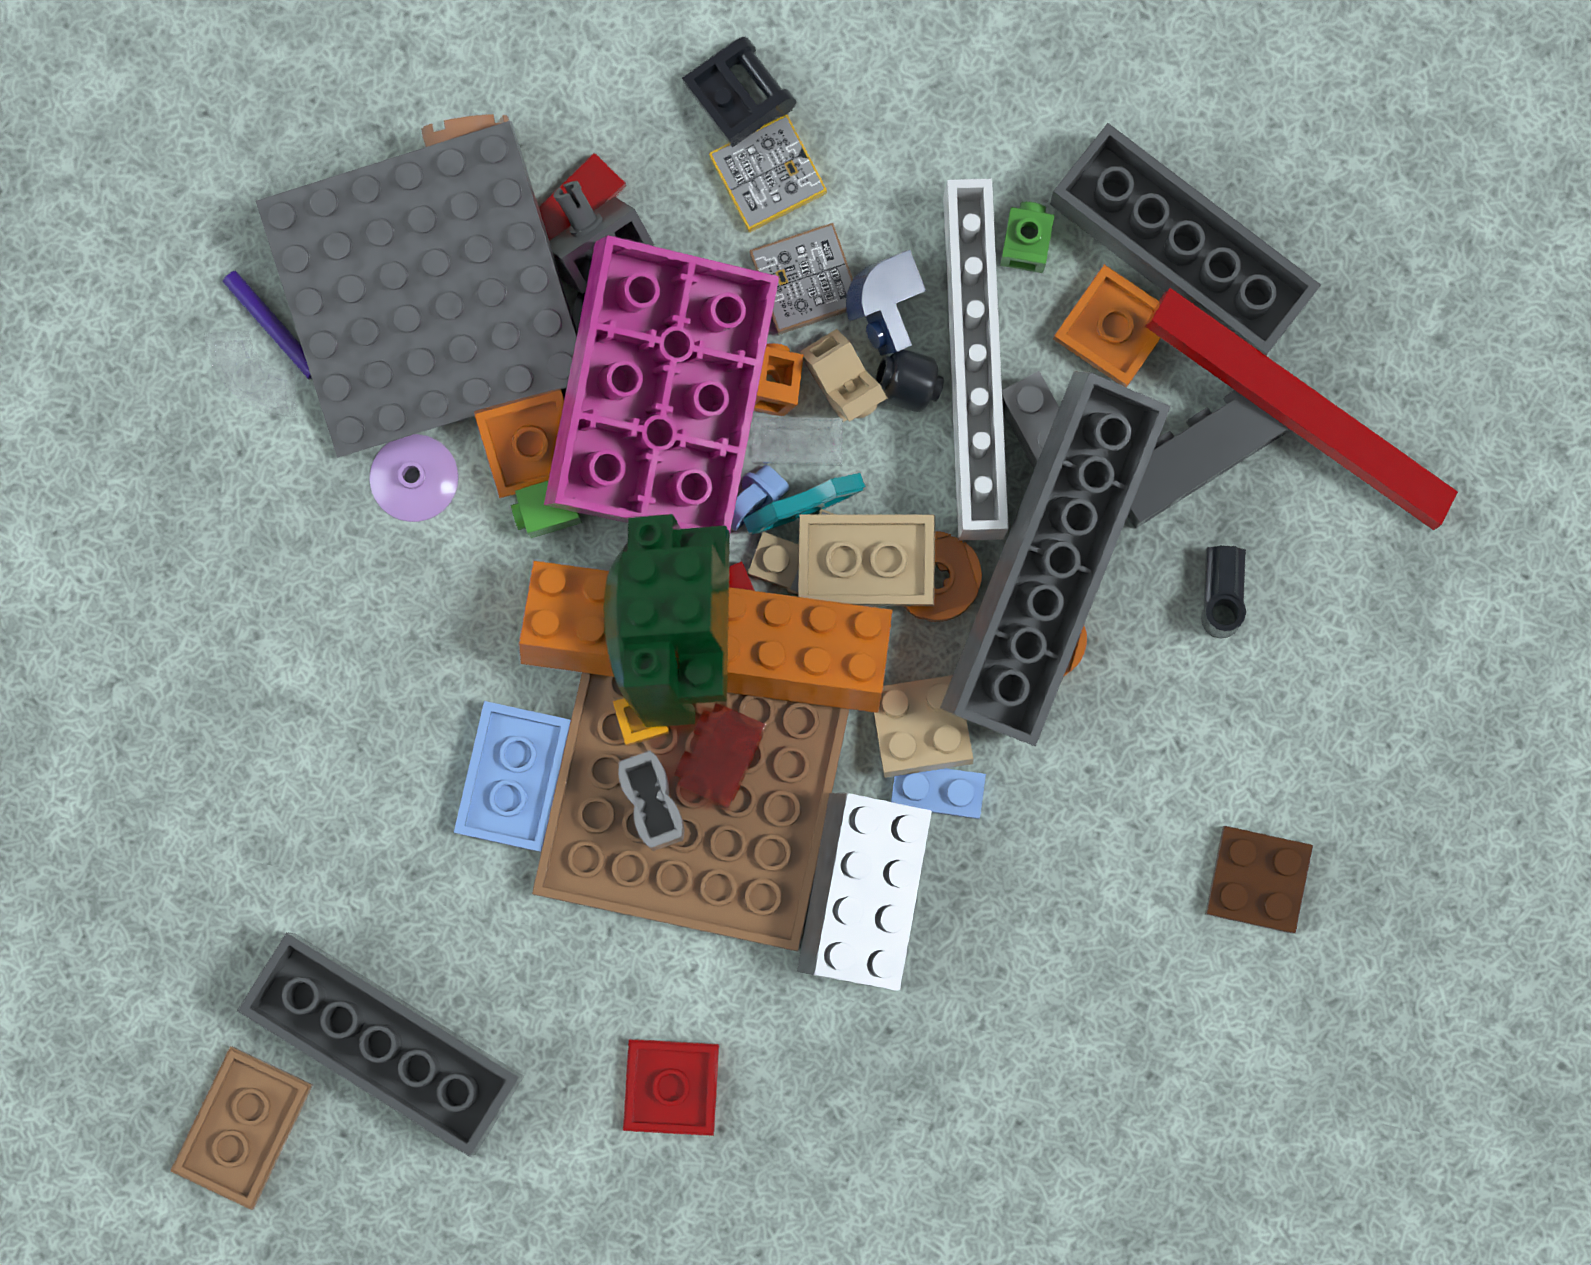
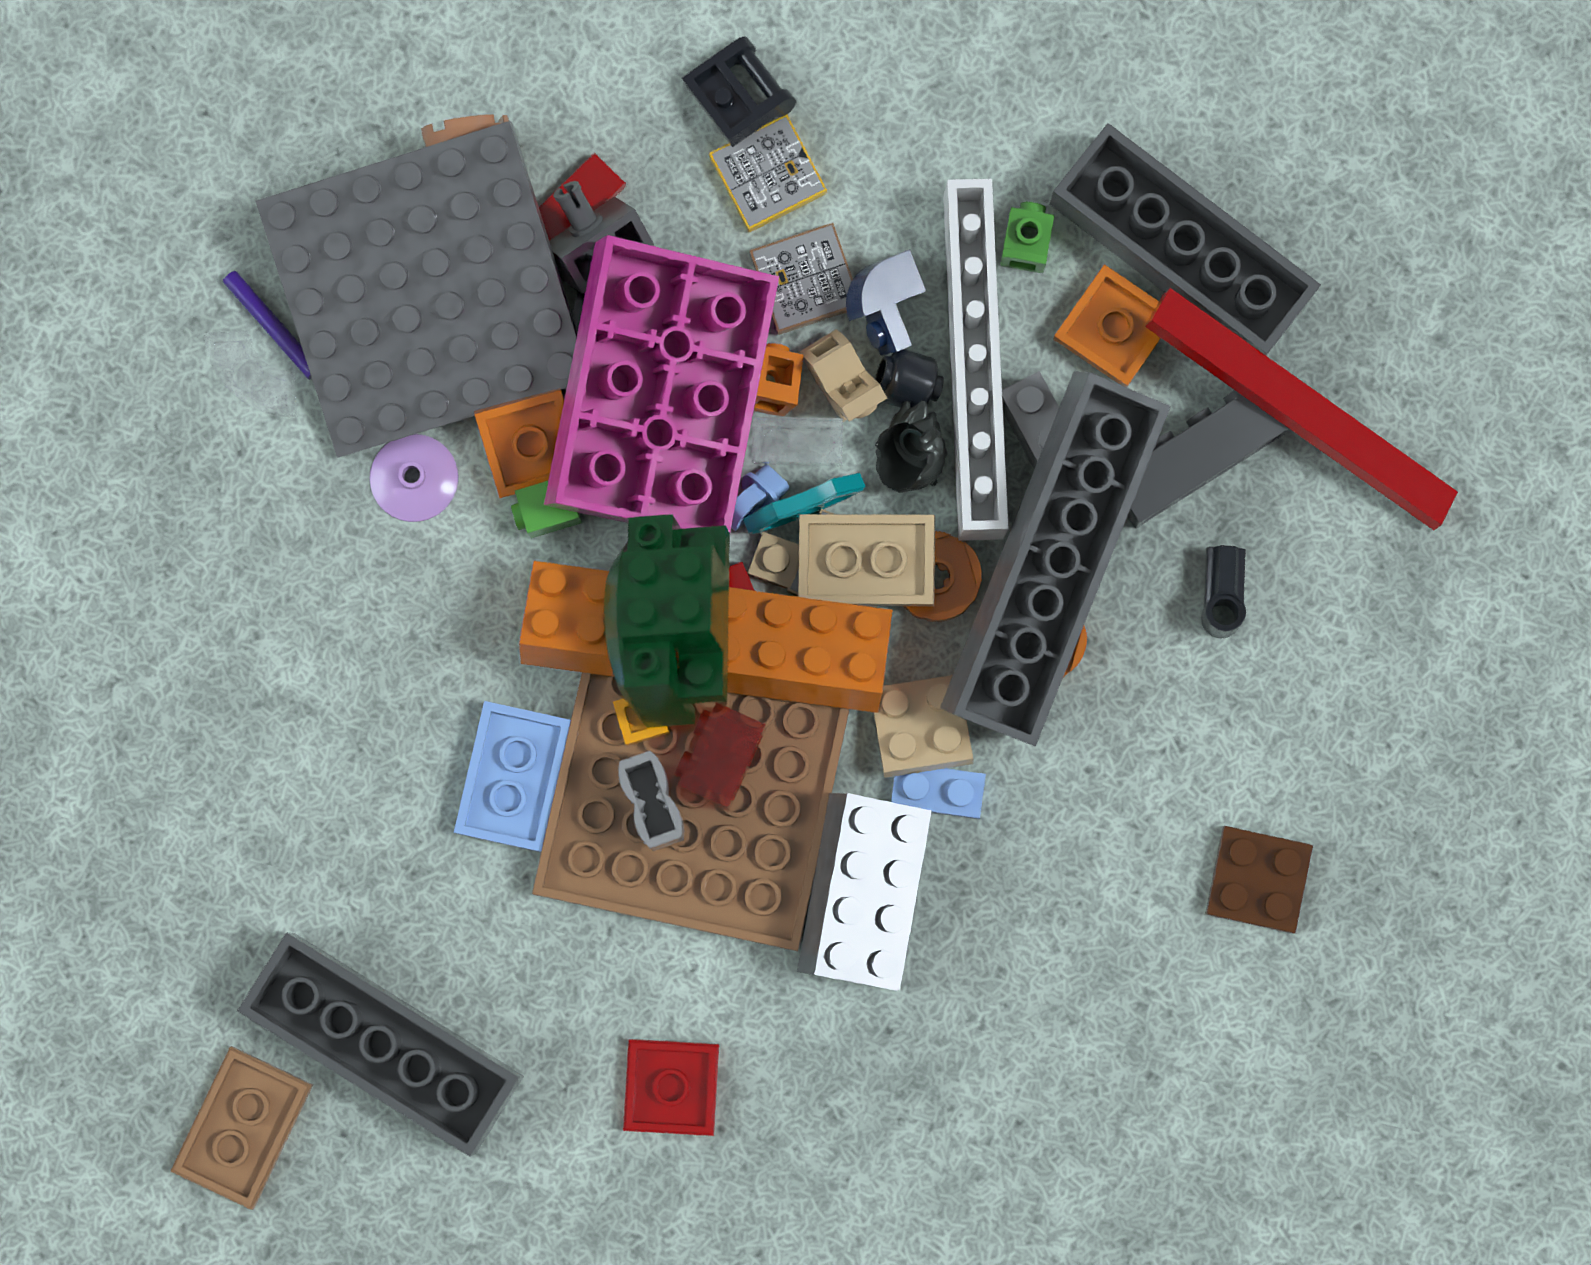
(911, 450): none -> pearl dark grey hair

